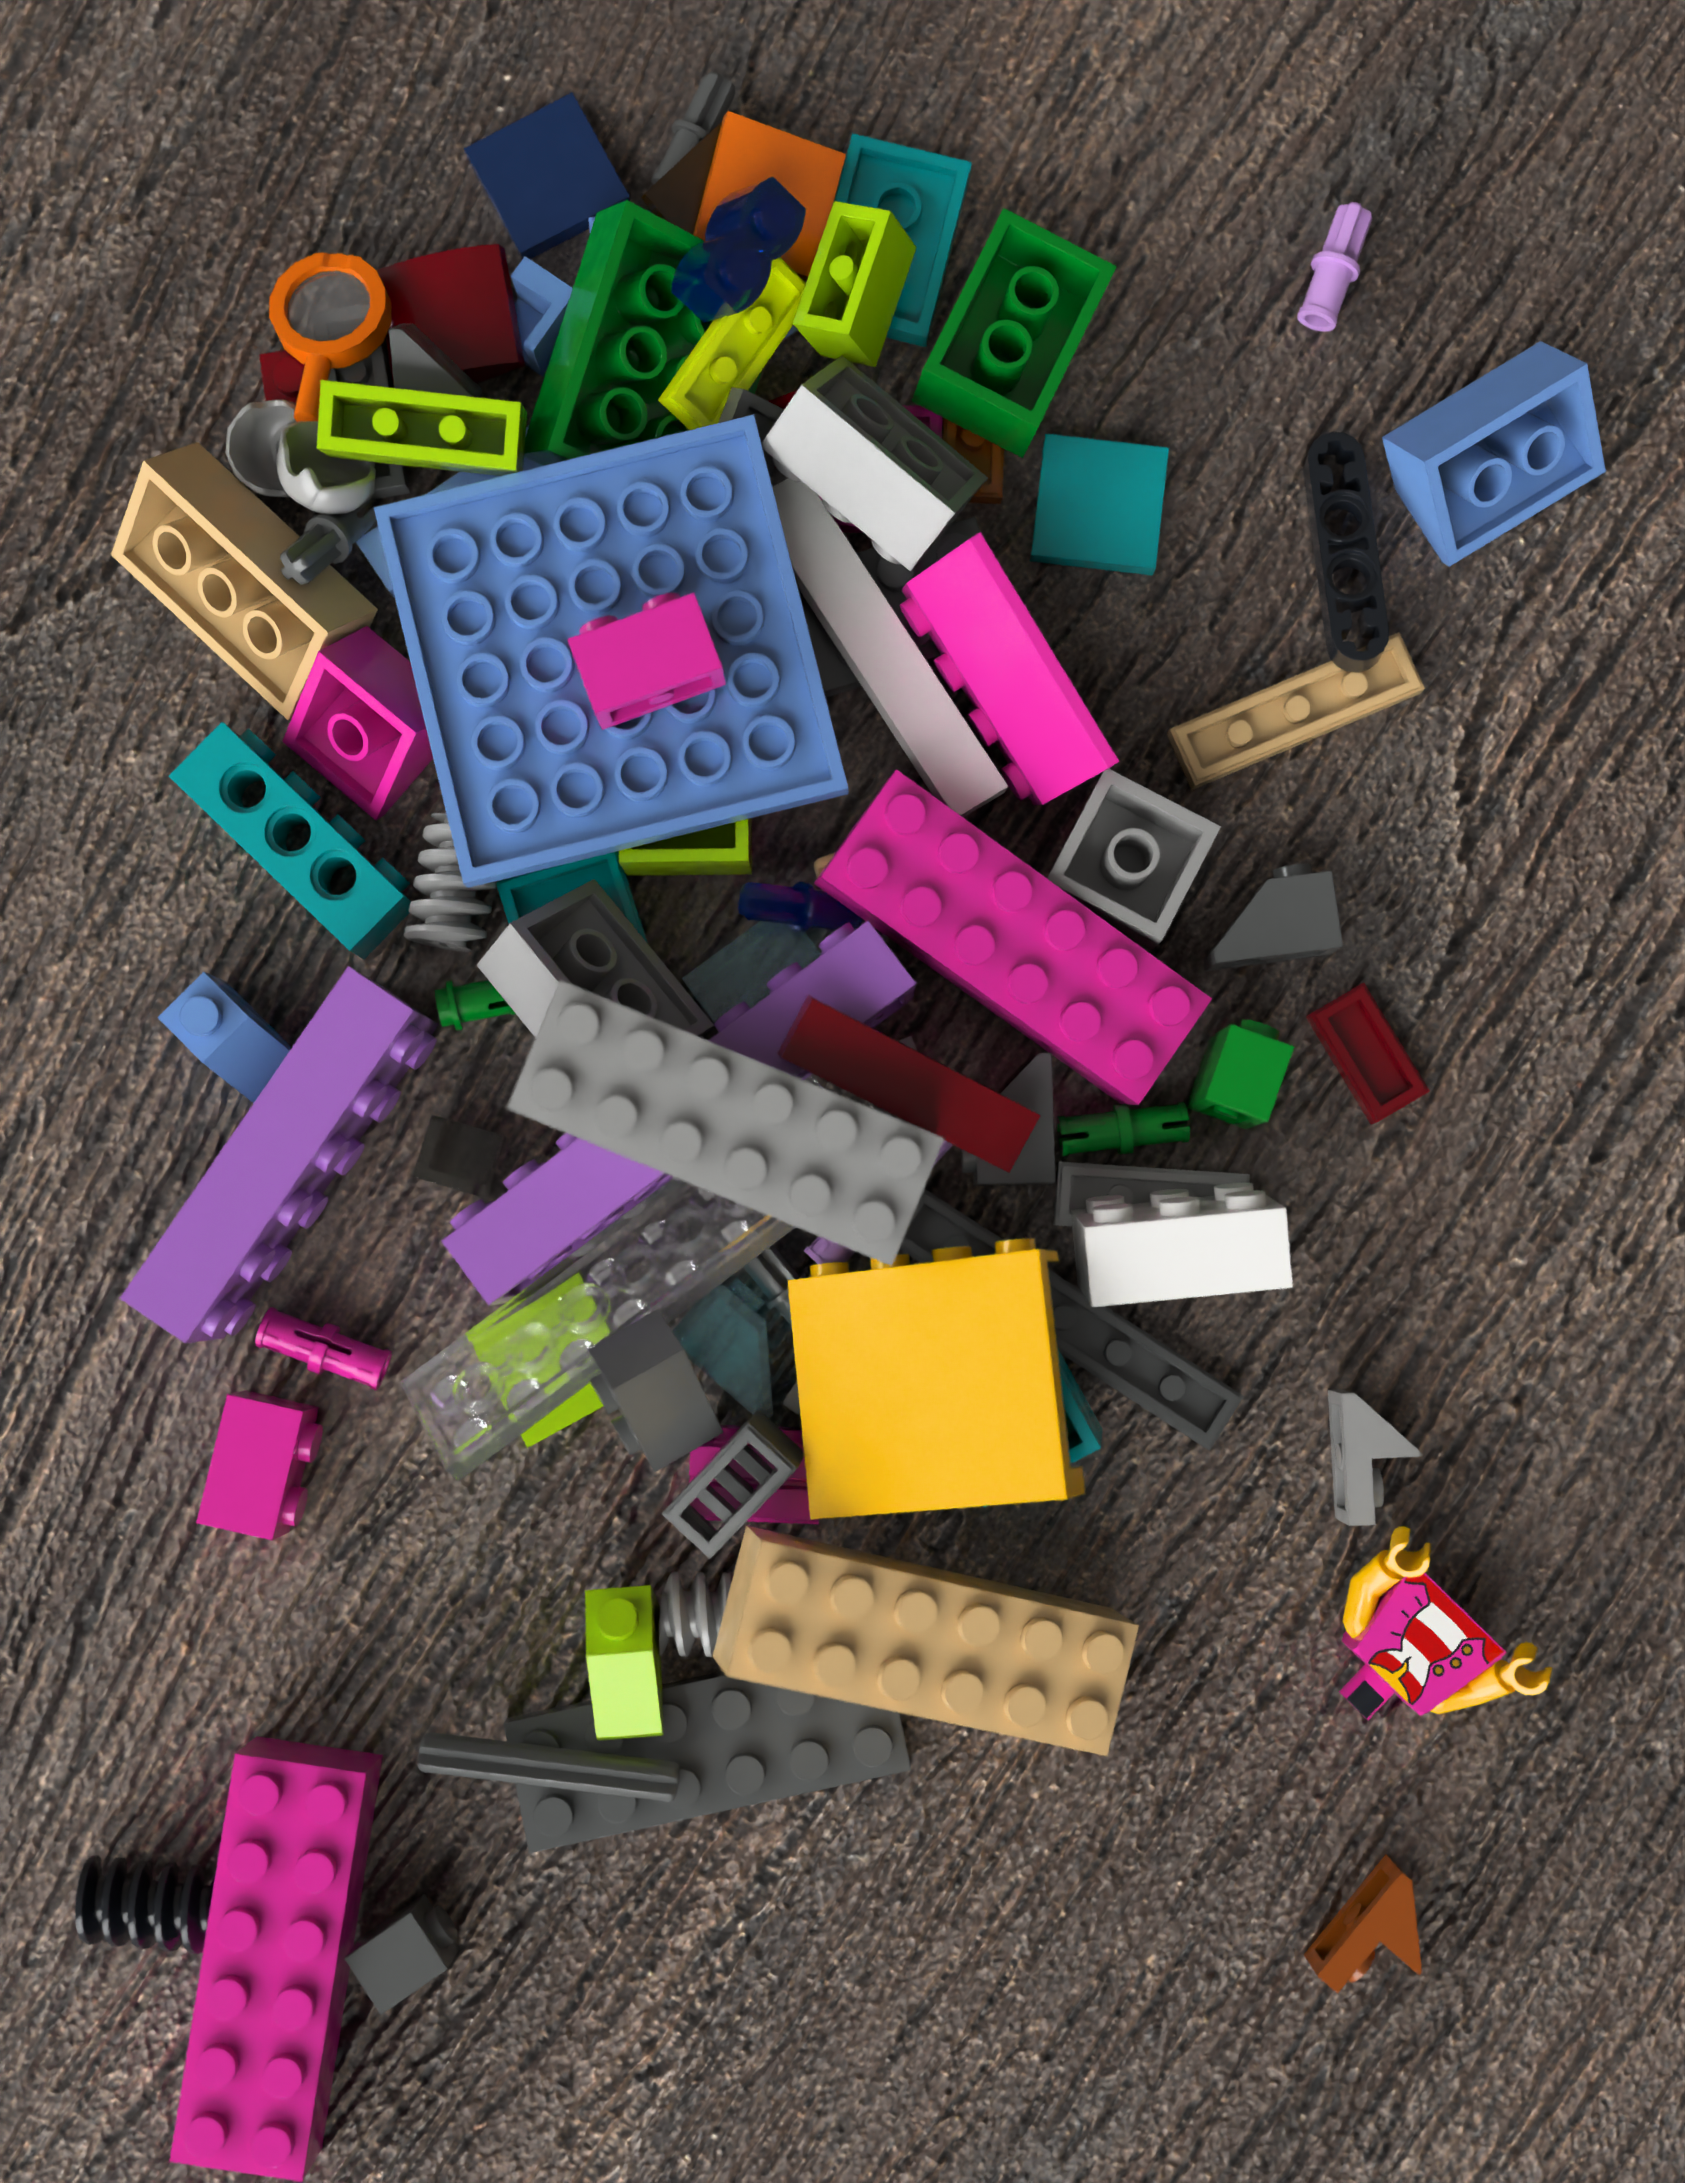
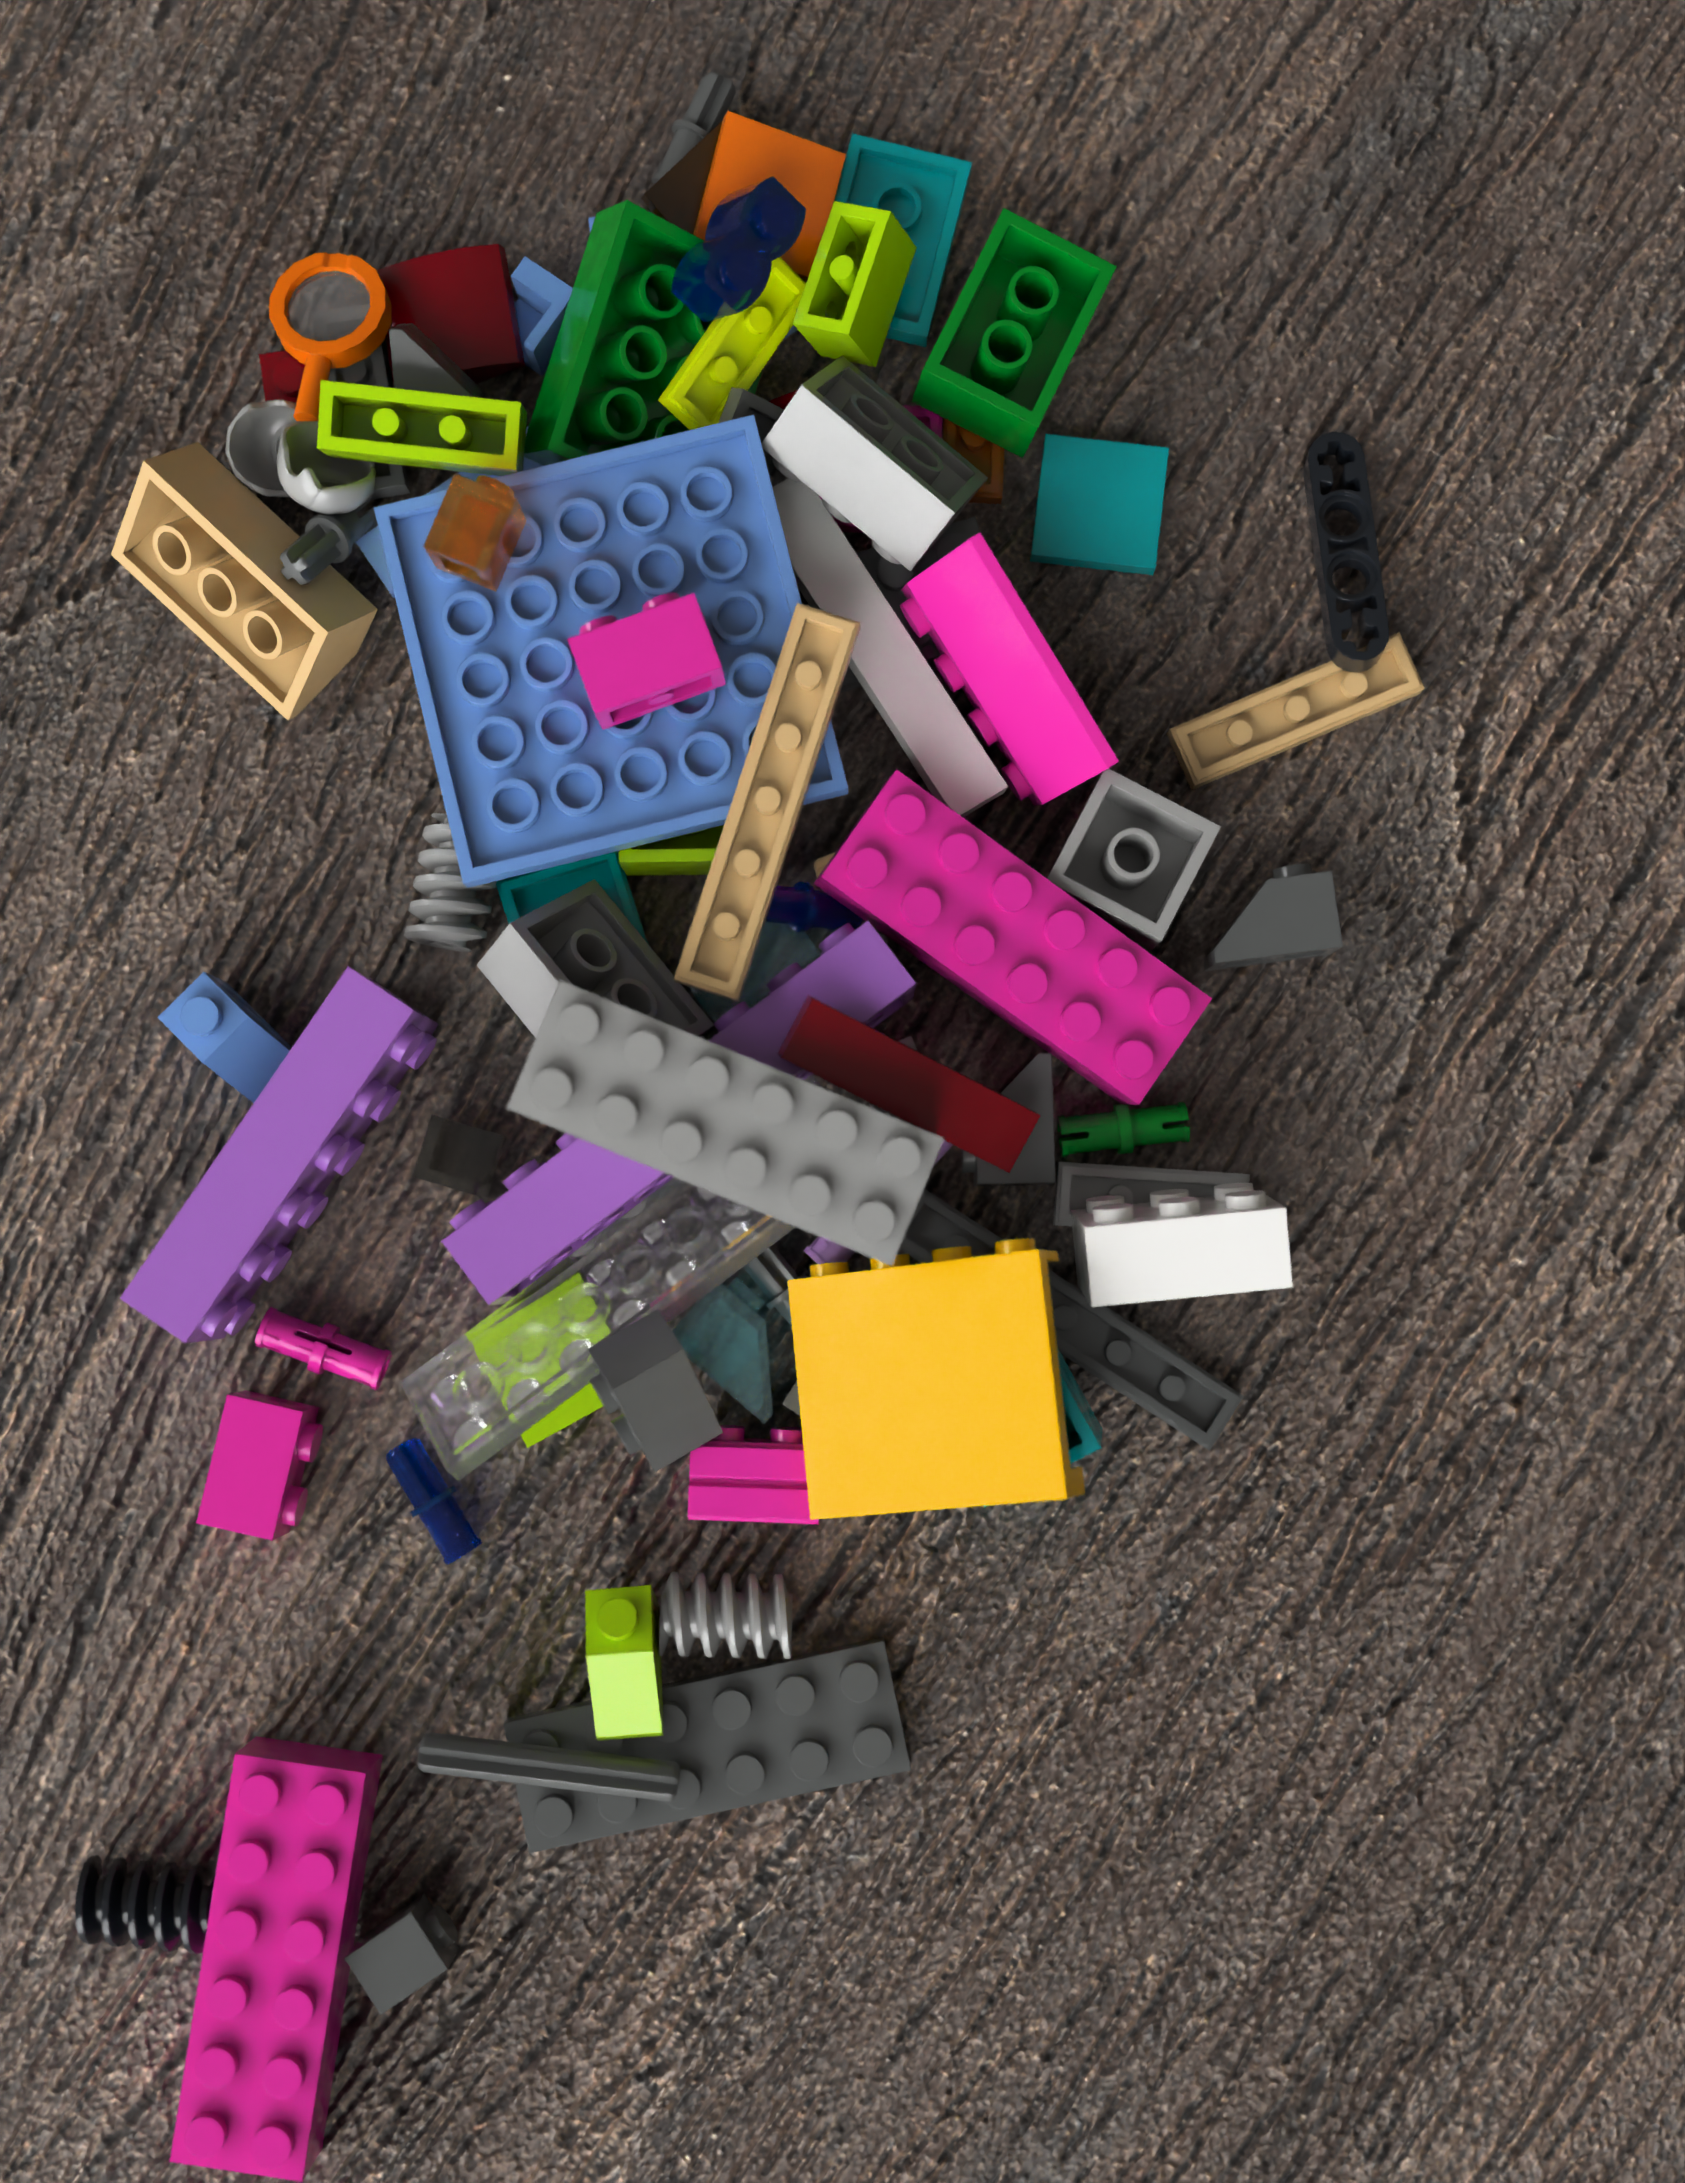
(216, 779): teal brick -> none
(362, 721): dark pink slope -> none
(432, 1500): none -> clear blue axle
(469, 1003): green pin -> none
(476, 530): none -> clear orange brick
(546, 176): dark blue tile -> none
(767, 802): none -> tan tile
(772, 1445): dark grey slope -> none
(924, 1642): tan brick -> none
(1241, 1074): green brick -> none
(1335, 267): lavender axle -> none
(1356, 1439): light grey slope -> none
(1367, 1054): dark red tile -> none
(1375, 1913): dark orange slope -> none
(1423, 1642): torso -> none
(1497, 451): medium blue slope -> none

